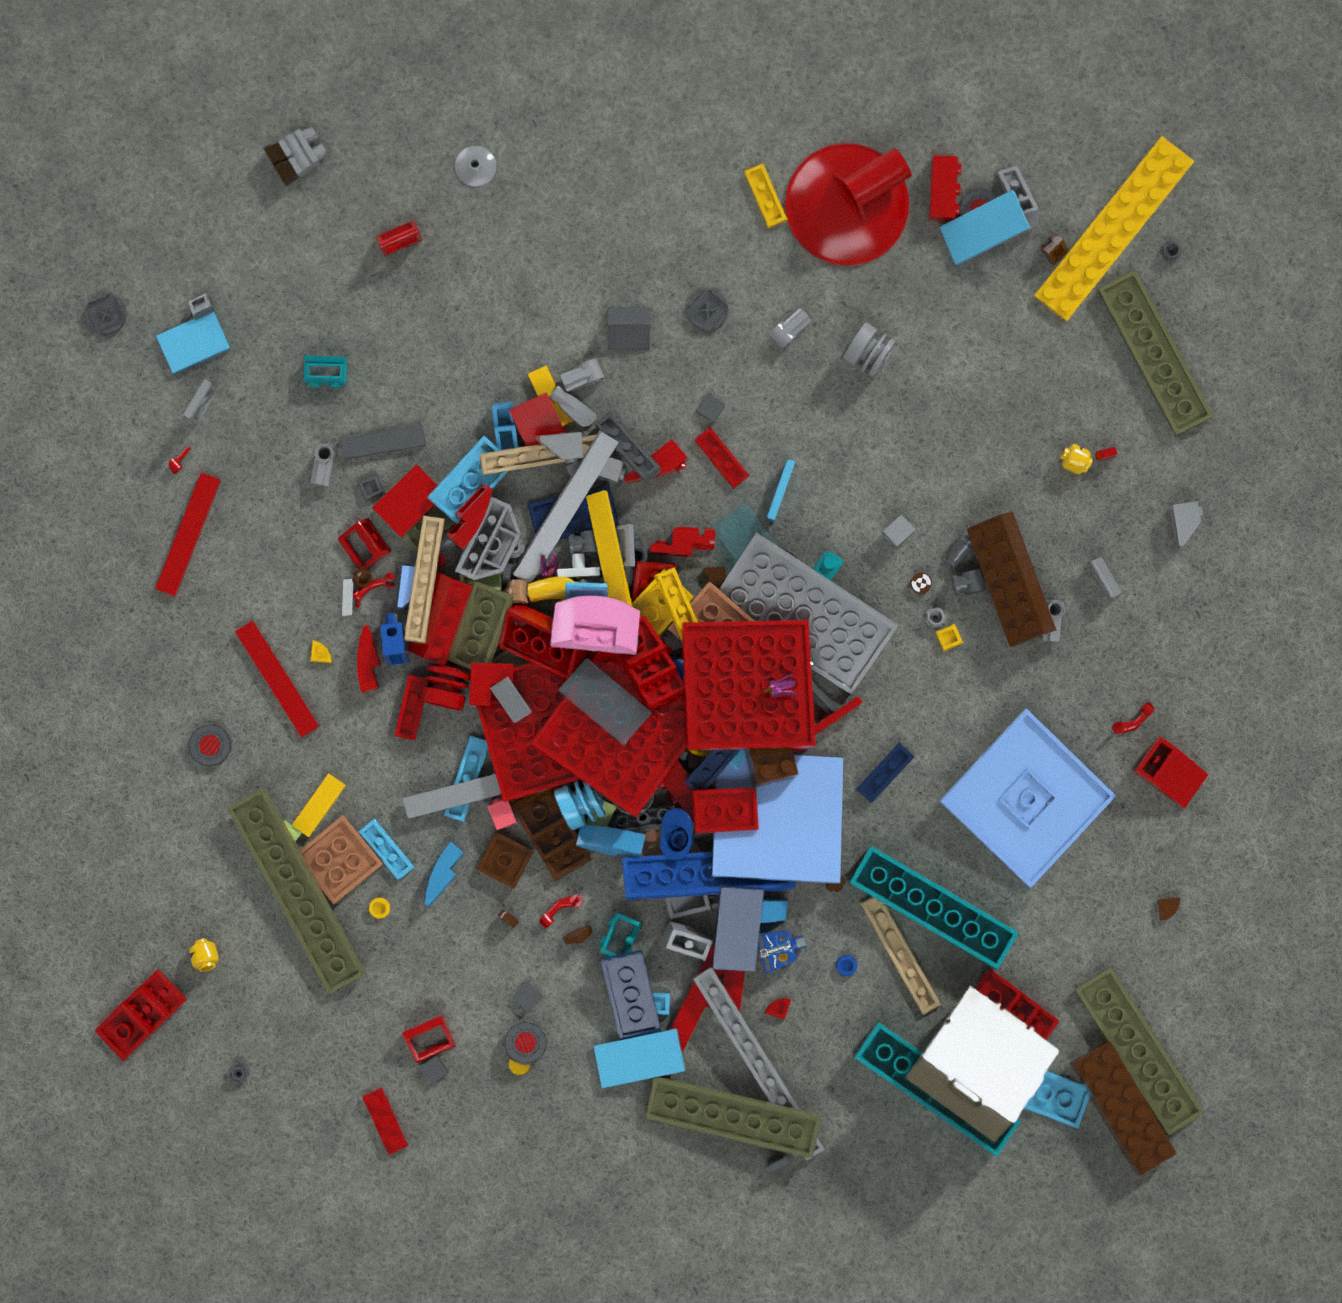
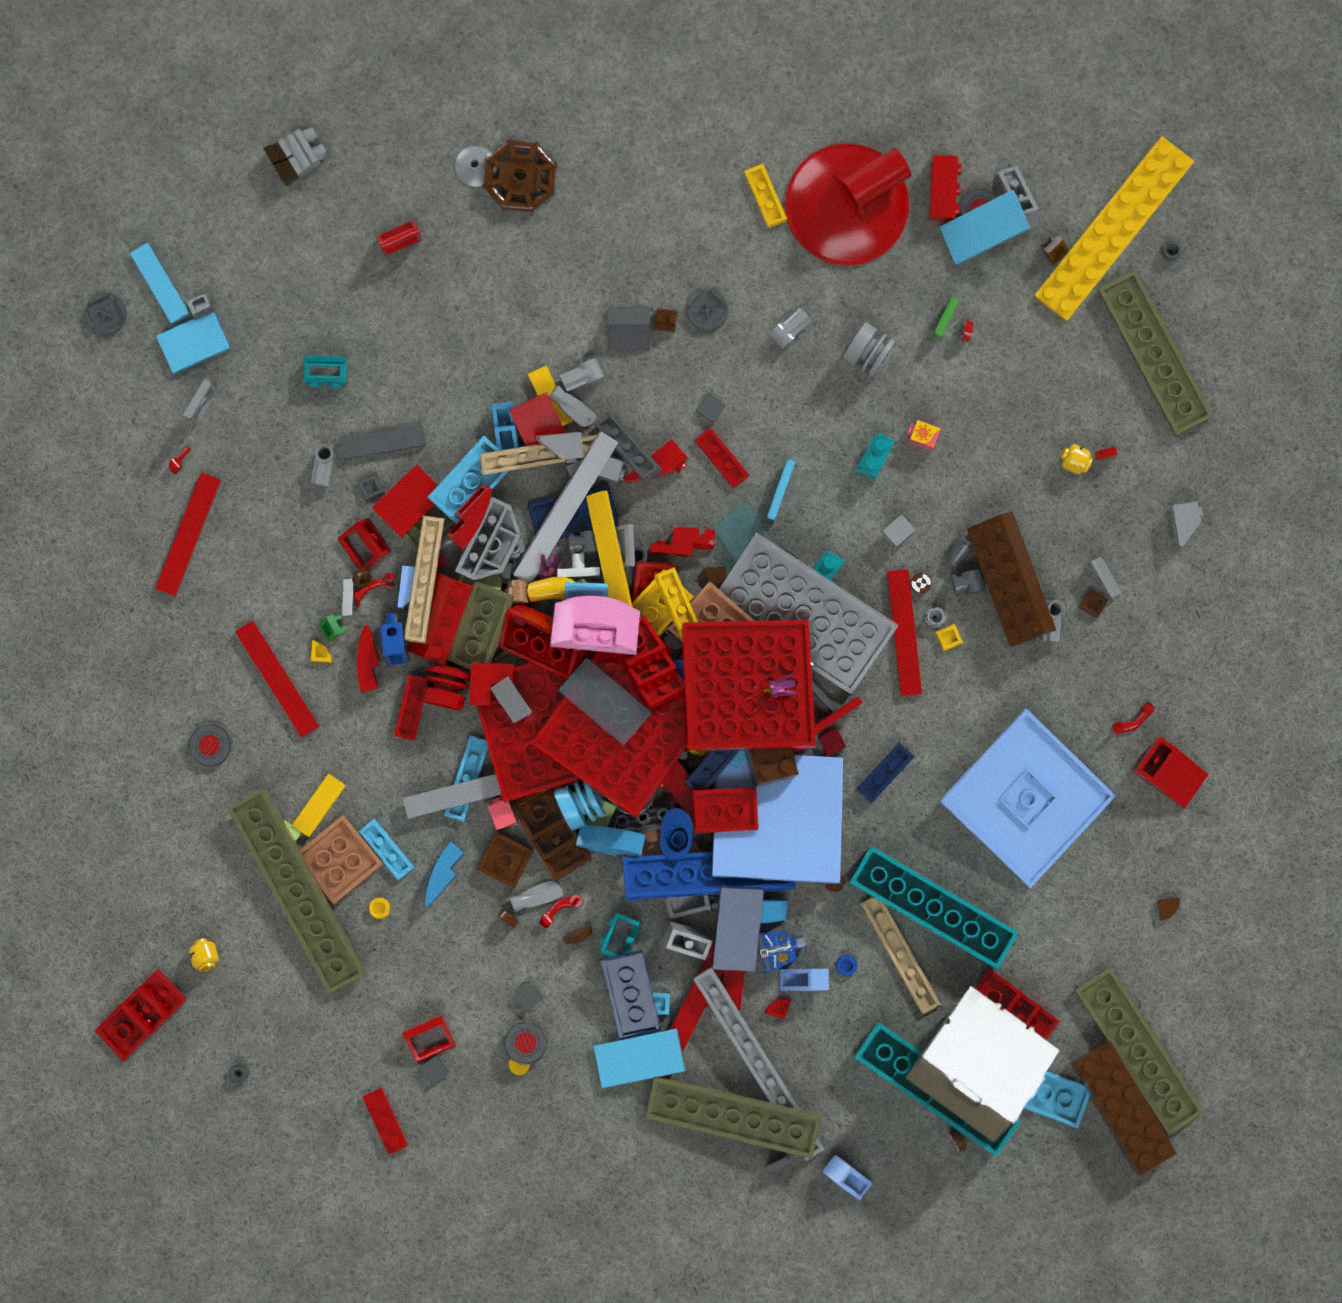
(160, 283): none -> medium azure tile
(331, 628): none -> green tile
(511, 184): none -> reddish brown plate
(537, 896): none -> light grey piece
(665, 320): none -> reddish brown tile
(804, 979): none -> light blue slope
(832, 742): none -> dark red tile
(847, 1177): none -> light blue slope
(875, 456): none -> teal window
(905, 633): none -> red tile
(923, 434): none -> brick
(945, 318): none -> bright green tile
(957, 1140): none -> reddish brown tile
(967, 330): none -> red tile
(1093, 603): none -> reddish brown tile

